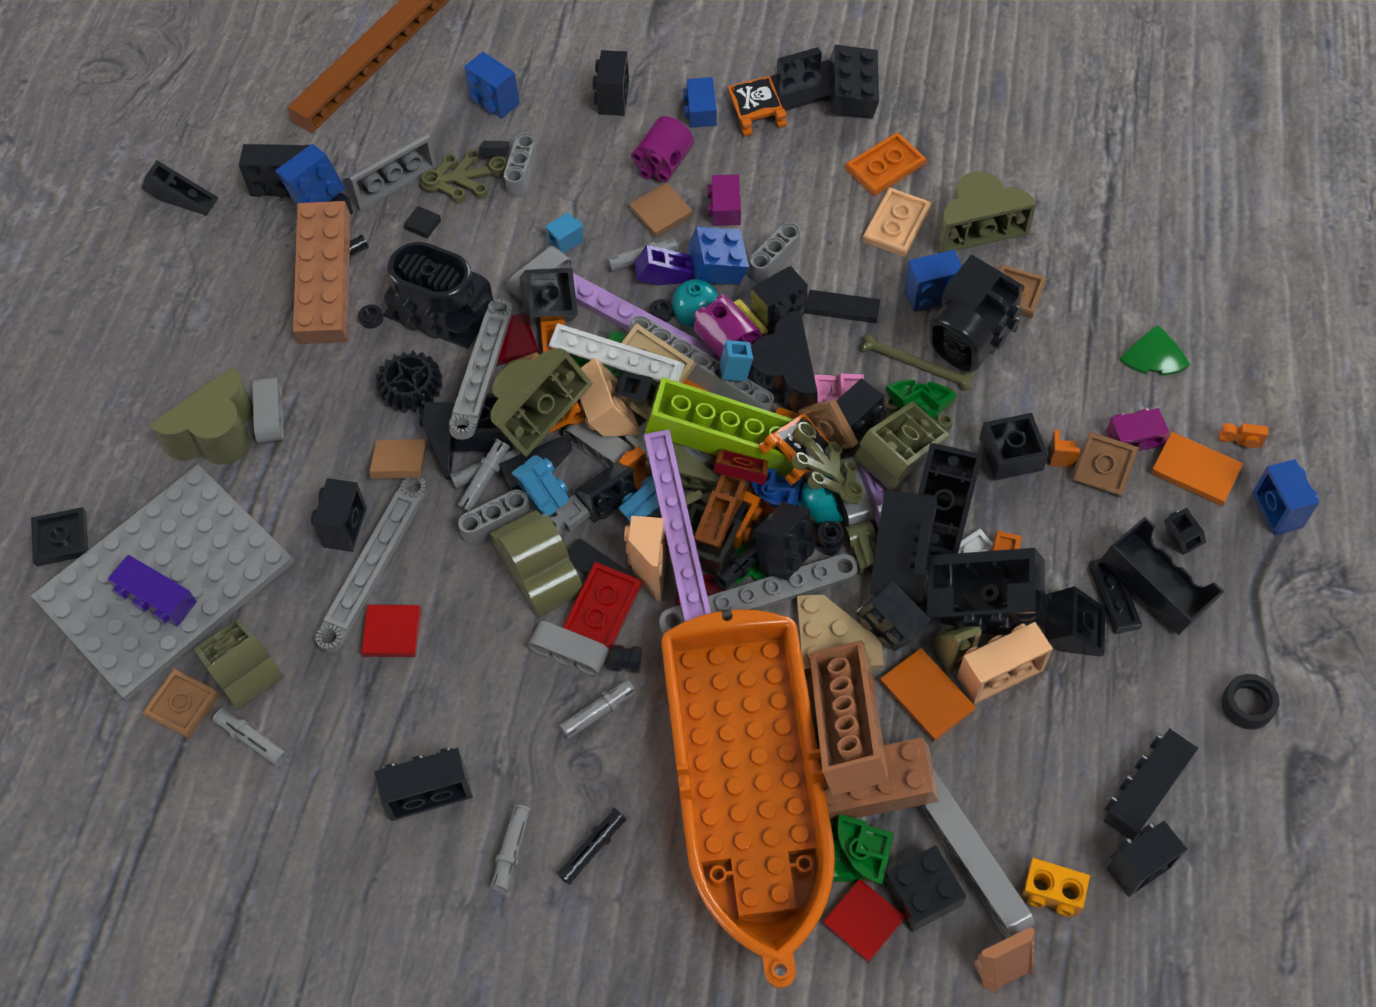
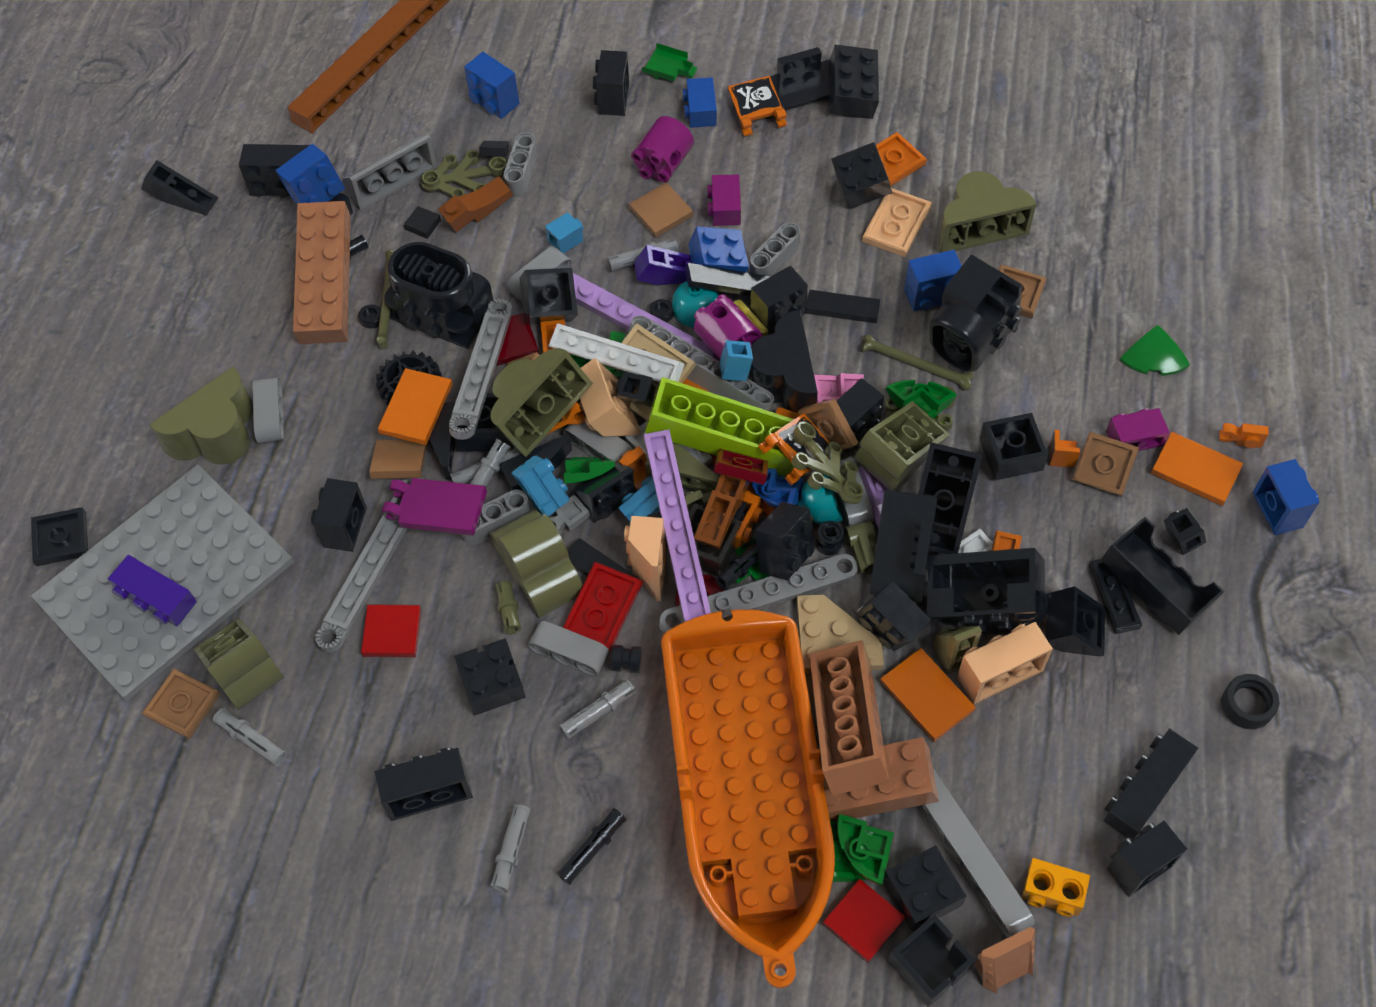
(382, 339): none -> olive piece
(415, 406): none -> orange tile
(436, 505): none -> magenta tile
(475, 205): none -> dark orange slope
(490, 677): none -> black piece
(508, 607): none -> olive pin
(585, 468): none -> green brick
(668, 63): none -> green piece
(722, 279): none -> tile
(861, 175): none -> black brick
(928, 963): none -> black piece

